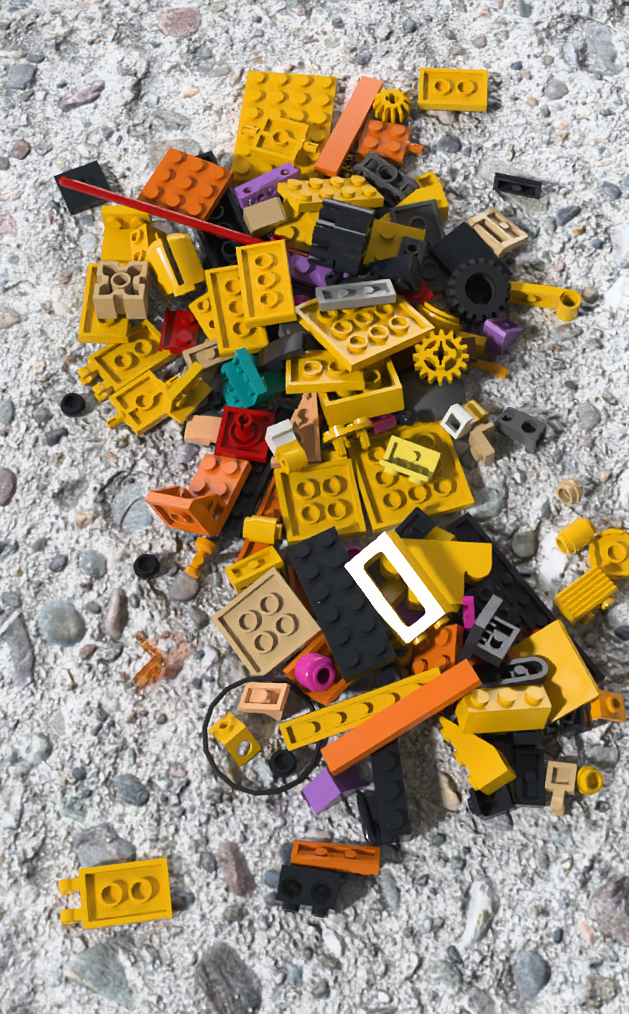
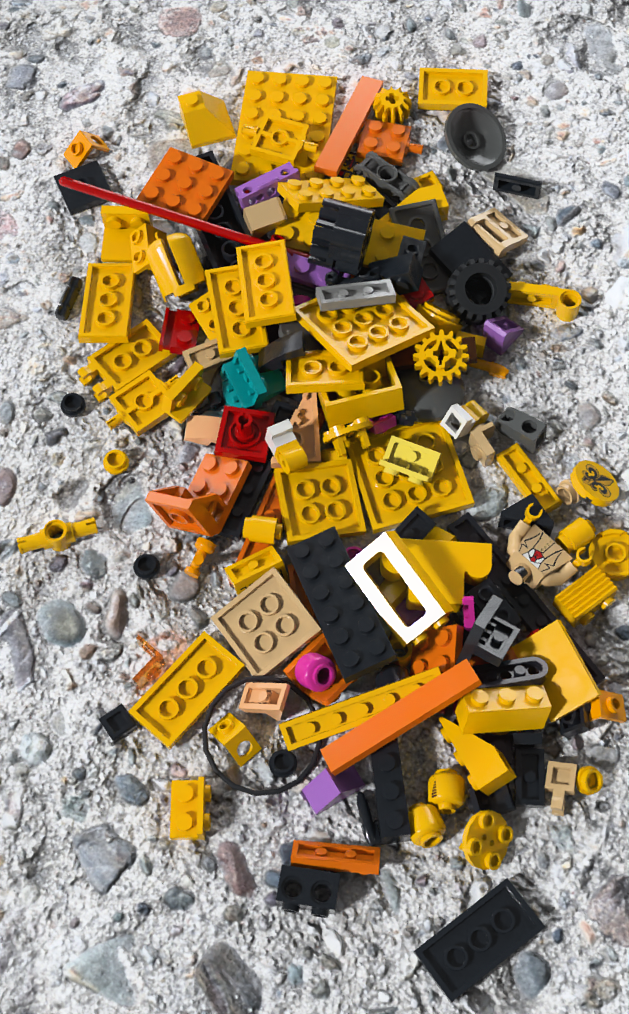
(45, 539): none -> yellow pin
(68, 298): none -> black axle
(82, 147): none -> light orange bracket
(116, 462): none -> yellow plate
(118, 723): none -> black tile
(119, 894): yellow tile -> none
(122, 289): tan brick -> none
(186, 690): none -> yellow plate
(188, 809): none -> yellow bracket
(205, 119): none -> yellow slope
(426, 825): none -> yellow head
(446, 790): none -> yellow head
(475, 137): none -> dark grey dish
(478, 940): none -> black plate
(486, 840): none -> yellow plate
(512, 515): none -> black slope
(527, 477): none -> yellow tile
(538, 558): none -> tan torso
(595, 483): none -> yellow tile

